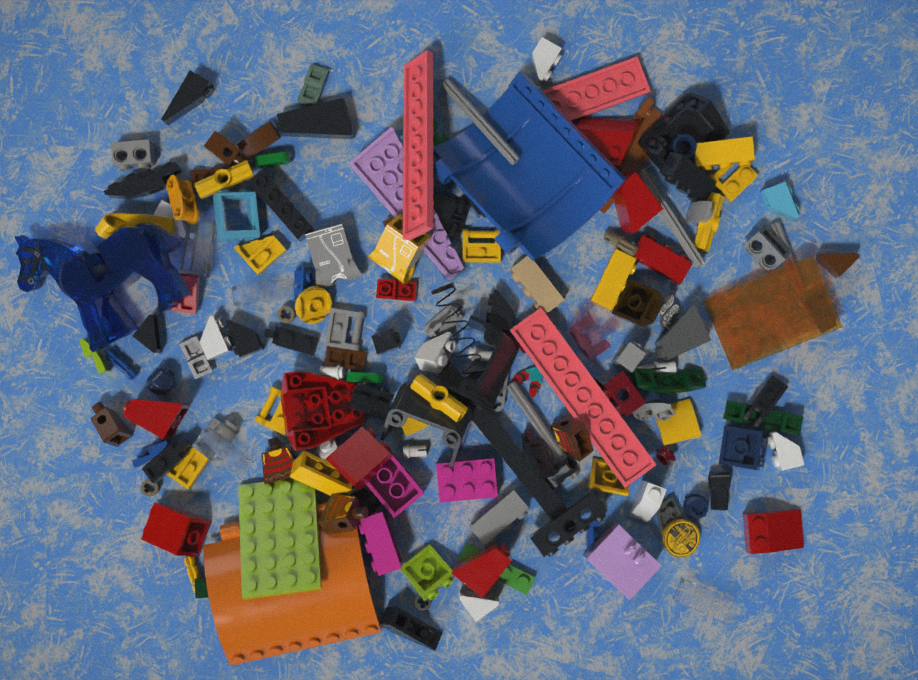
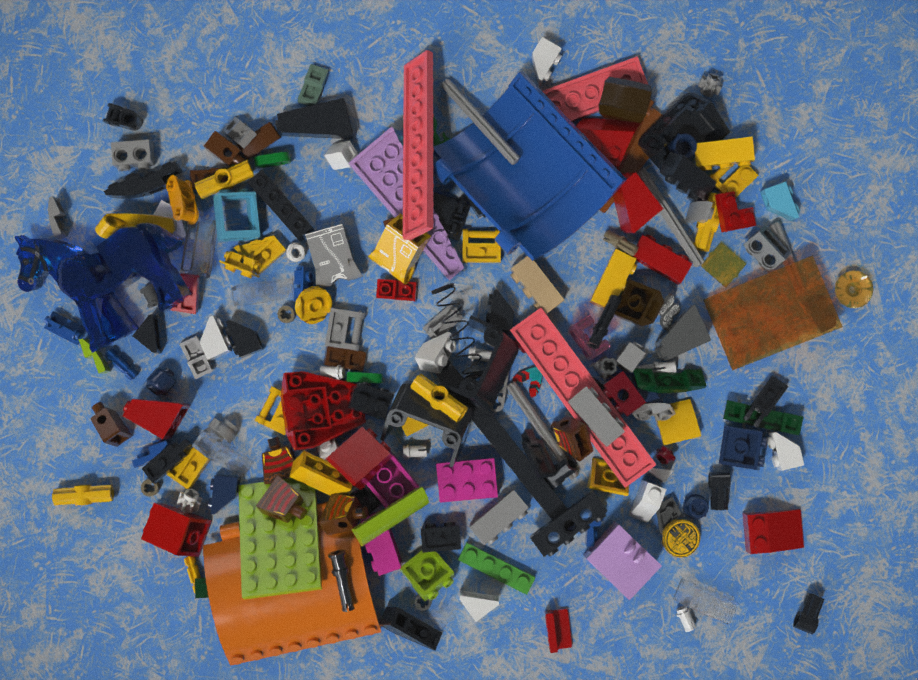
(55, 213): none -> light grey slope
(64, 327): none -> blue hinge
(83, 494): none -> yellow piece
(119, 117): none -> black piece
(150, 295): none -> dark grey bush
(189, 95): black slope -> none
(189, 501): none -> white gear
(224, 492): none -> dark blue slope
(239, 132): none -> light grey slope
(248, 267): none -> yellow hinge
(281, 502): none -> reddish brown torso
(293, 340): black hinge -> none
(301, 252): none -> white plate
(340, 155): none -> white panel
(340, 571): none -> black pin
(386, 341): black slope -> none
(390, 516): none -> lime brick
(440, 538): none -> black bracket
(483, 568): red slope -> none
(558, 629): none -> red panel
(597, 416): none -> light grey brick
(601, 328): none -> black pin
(605, 367): none -> dark grey piece
(624, 100): none -> dark brown slope
(661, 474): none -> white slope
(686, 618): none -> white pin
(710, 85): none -> light grey gear
(723, 265): none -> clear yellow piece
(729, 215): none -> red plate
(807, 618): none -> black piece
(837, 263): reddish brown slope -> none
(862, 285): none -> clear yellow dish

